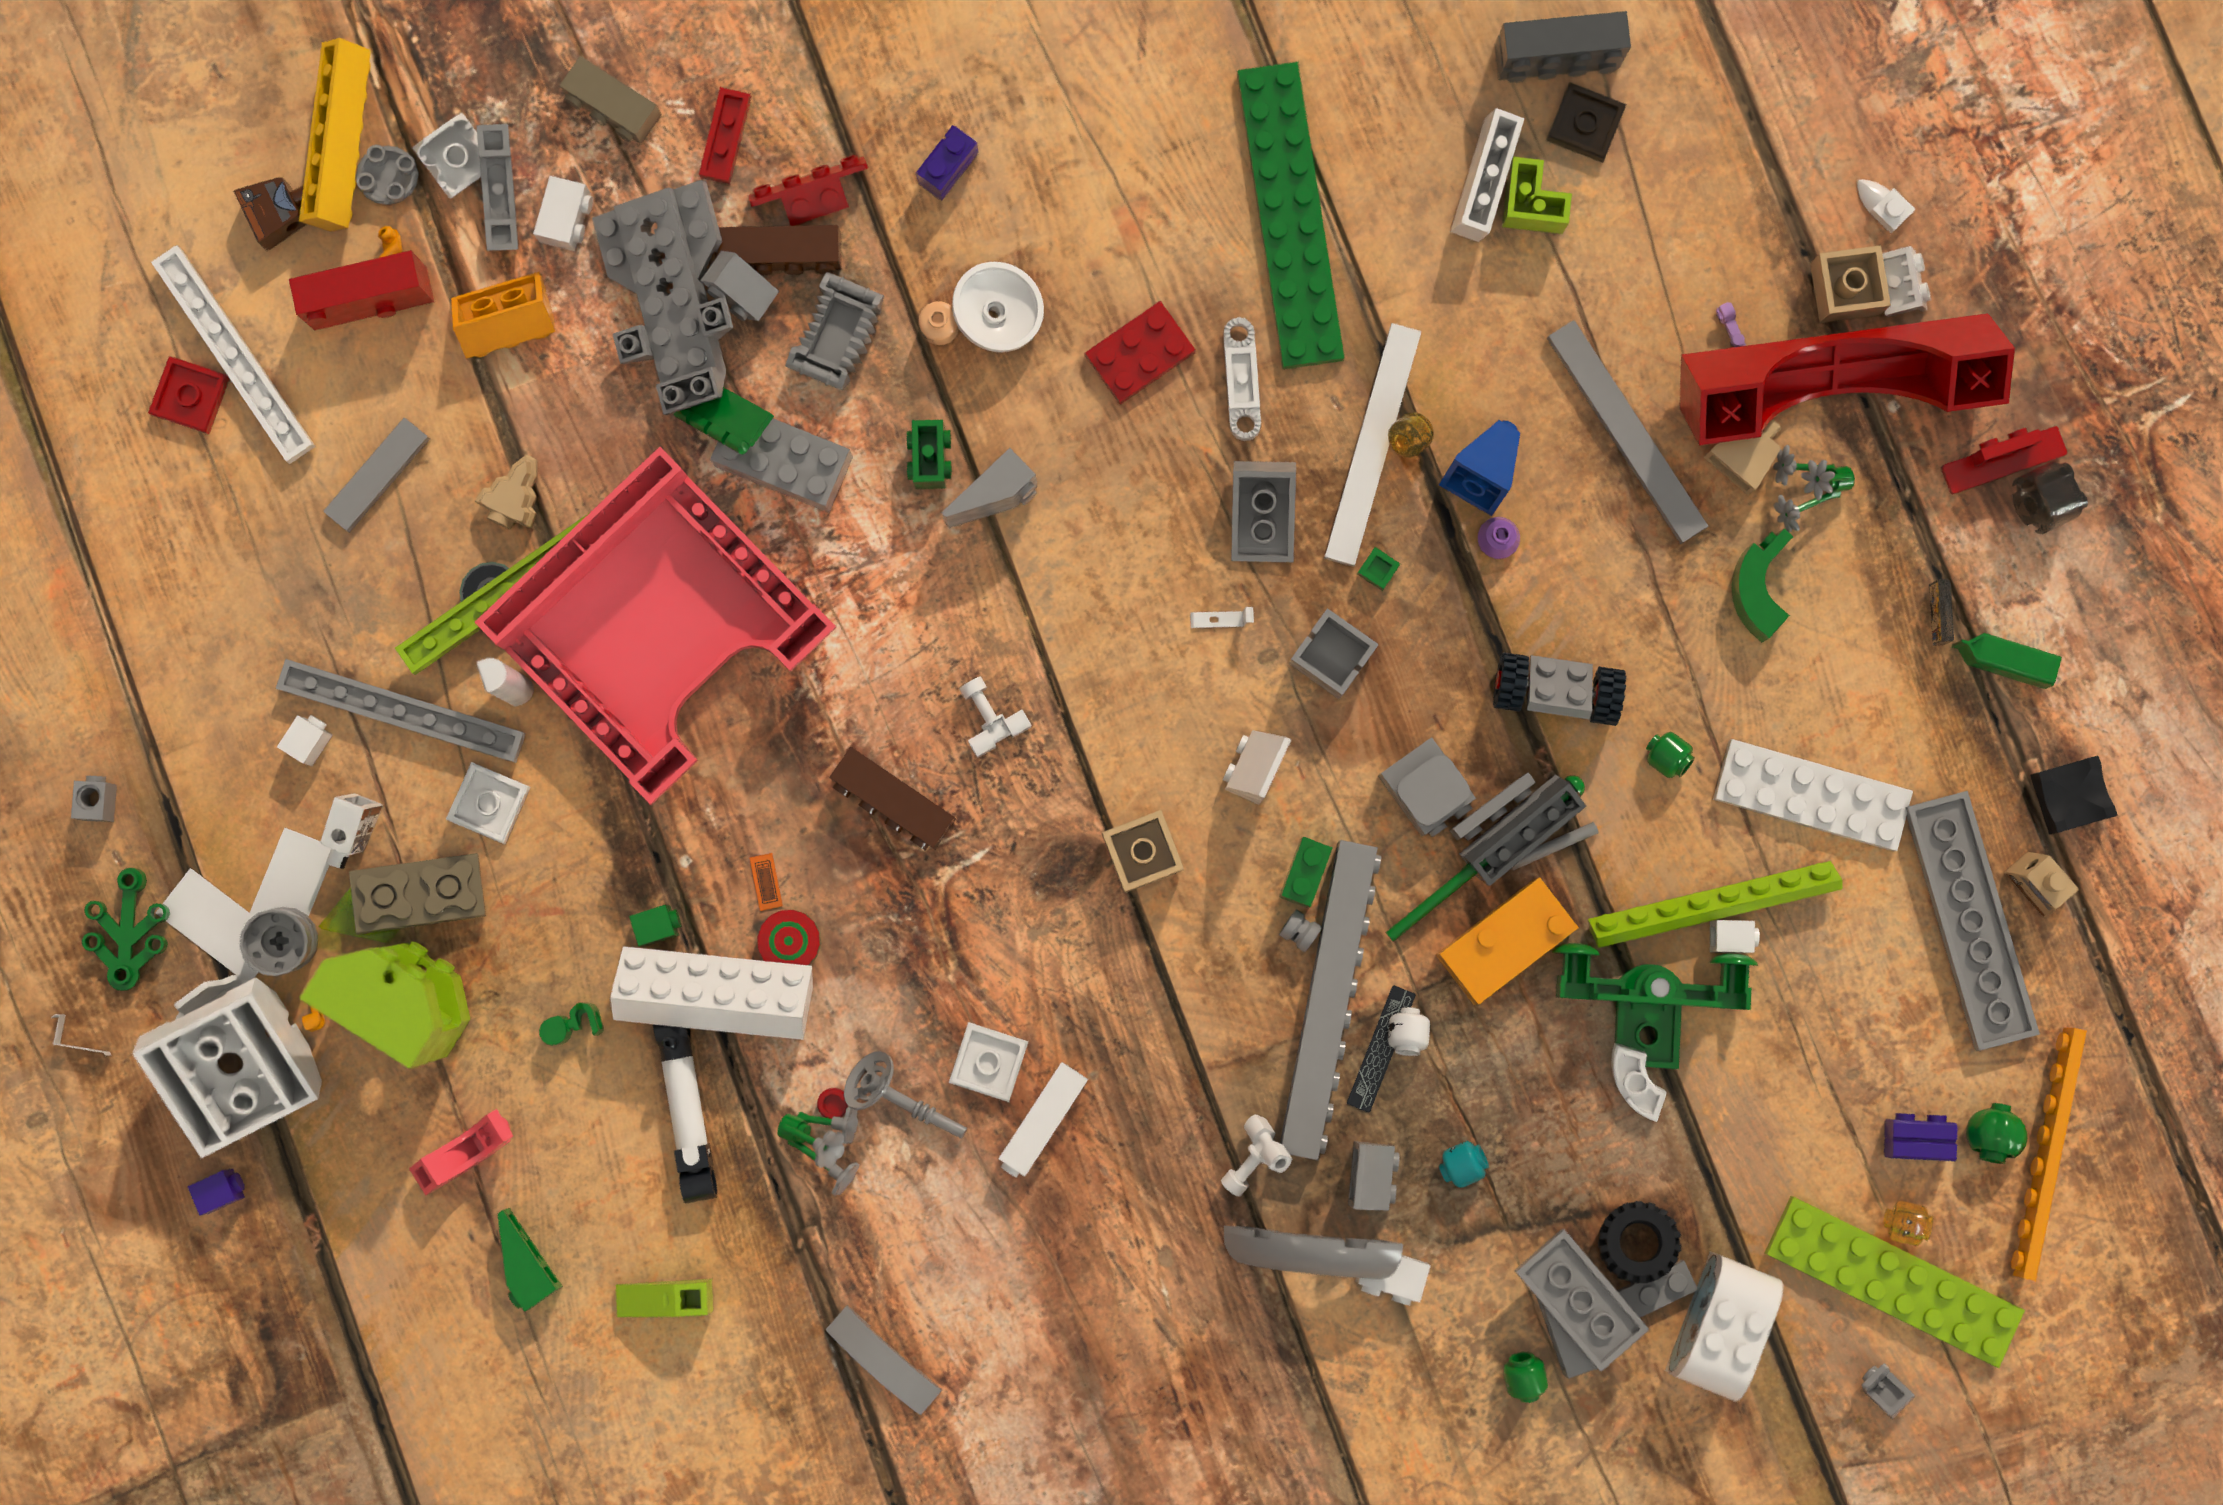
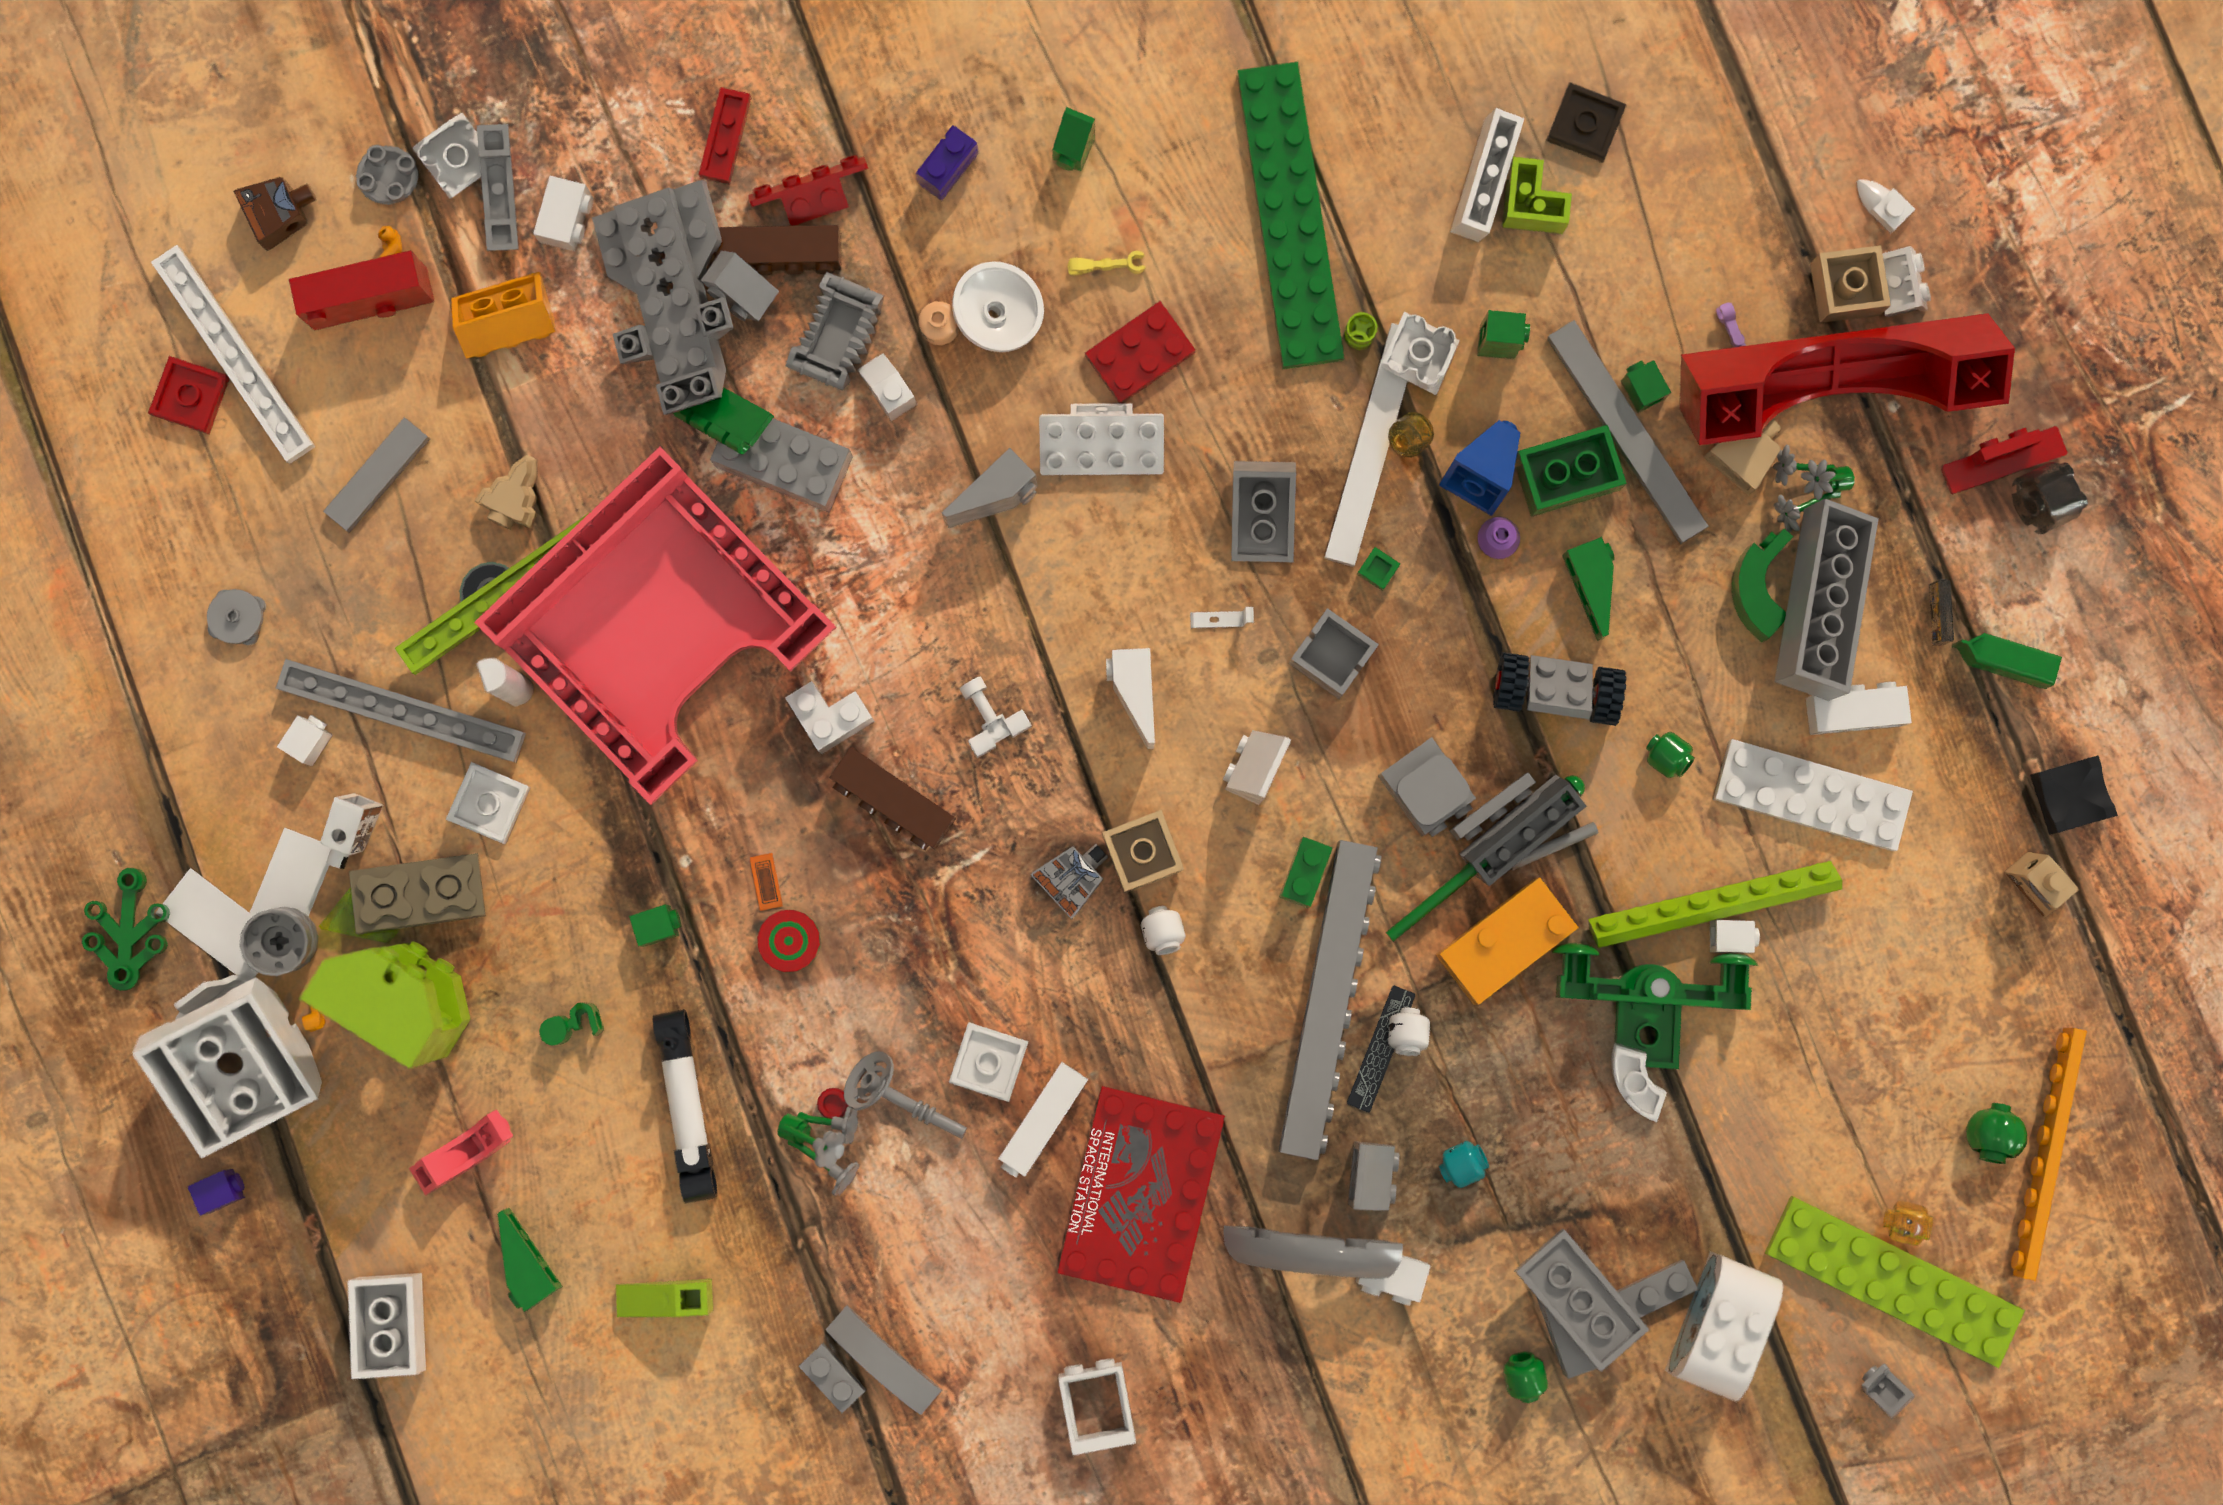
(58, 1035): white piece -> none
(105, 807): light grey brick -> none
(235, 617): none -> light grey piece
(335, 135): yellow brick -> none
(386, 1325): none -> white brick
(609, 101): dark tan brick -> none
(712, 993): white brick -> none
(827, 724): none -> white brick
(832, 1378): none -> light grey plate
(887, 386): none -> white slope
(928, 446): green brick -> none
(1071, 878): none -> torso
(1073, 140): none -> green slope
(1080, 266): none -> light yellow piece
(1101, 441): none -> white bracket
(1103, 1439): none -> white window
(1133, 685): none -> white slope
(1141, 1194): none -> red plate
(1163, 930): none -> white head
(1242, 379): white plate -> none
(1262, 1150): white bar -> none
(1300, 930): light grey wheel -> none
(1361, 325): none -> lime wheel
(1420, 352): none -> white slope
(1503, 334): none -> green brick
(1562, 46): dark grey piece -> none
(1569, 470): none -> green brick
(1592, 576): none -> green slope
(1645, 385): none -> green brick
(1659, 1222): black tyre -> none
(1826, 600): none -> light grey brick
(1860, 710): none -> white brick
(1920, 1139): dark purple brick -> none
(1971, 921): light grey plate -> none

